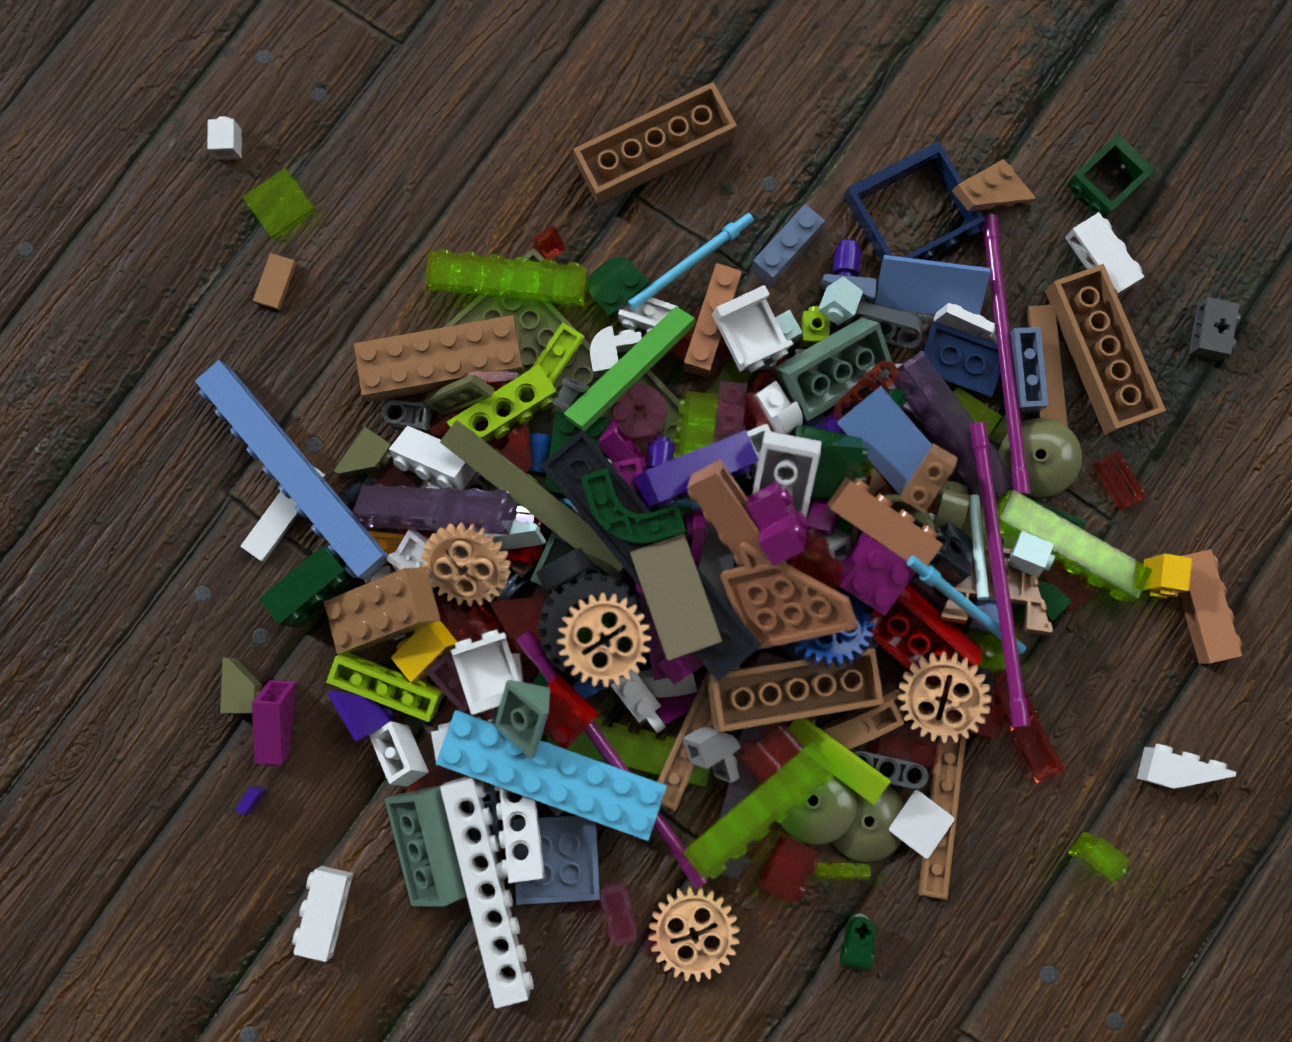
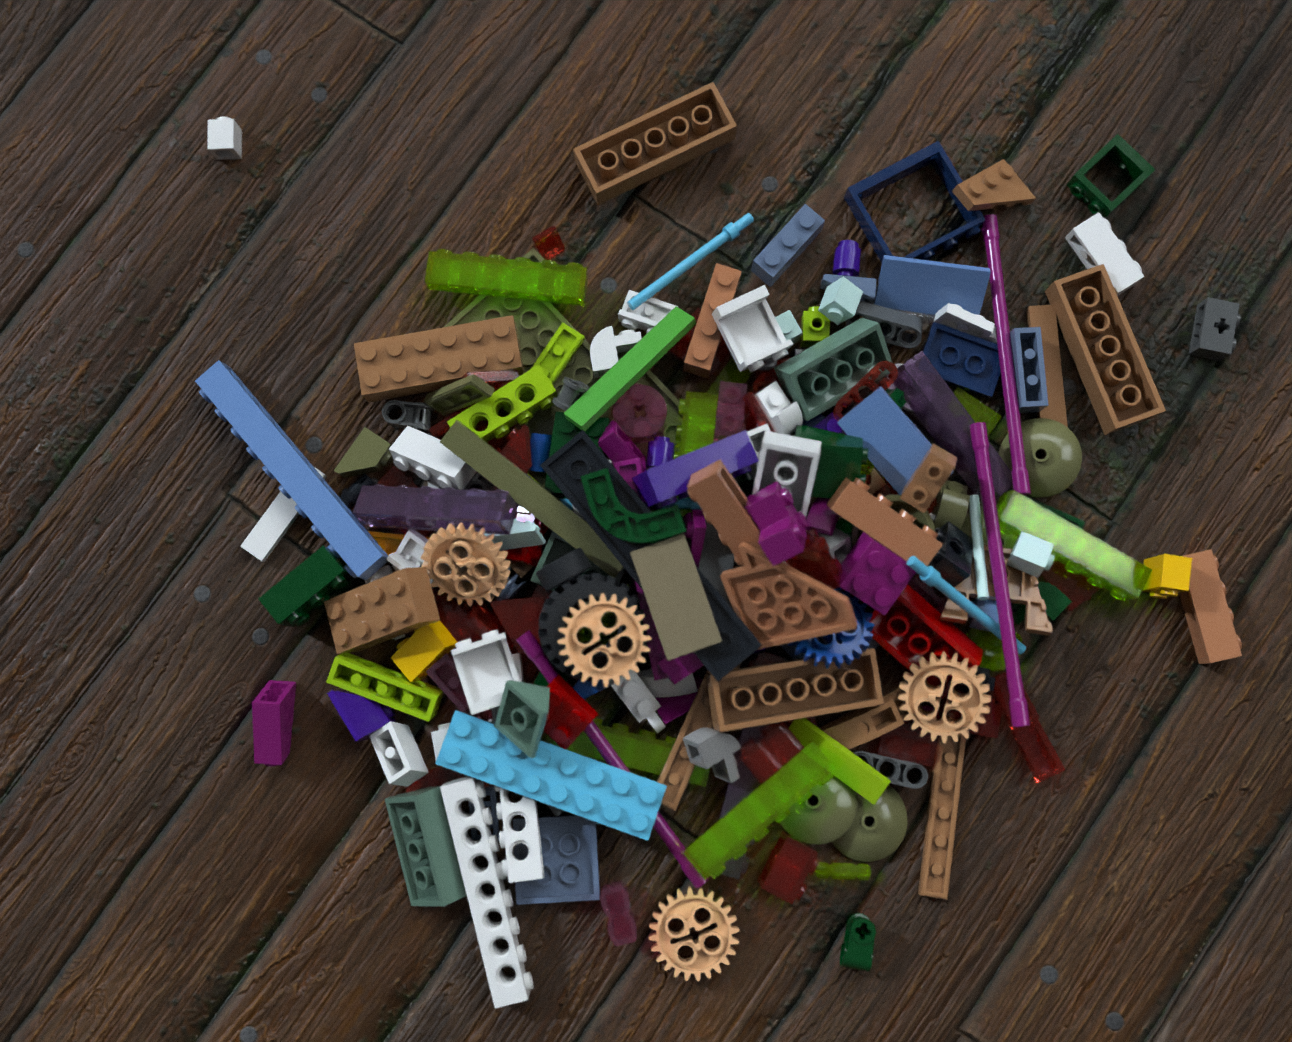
(237, 687): olive slope -> none
(251, 800): dark purple tile -> none
(274, 281): medium nougat tile -> none
(279, 203): clear neon green tile -> none
(322, 913): white brick -> none
(615, 284): dark green slope -> none
(921, 824): white sticker -> none
(1099, 857): clear neon green brick -> none
(1110, 484): clear red tile -> none
(1176, 771): white slope -> none

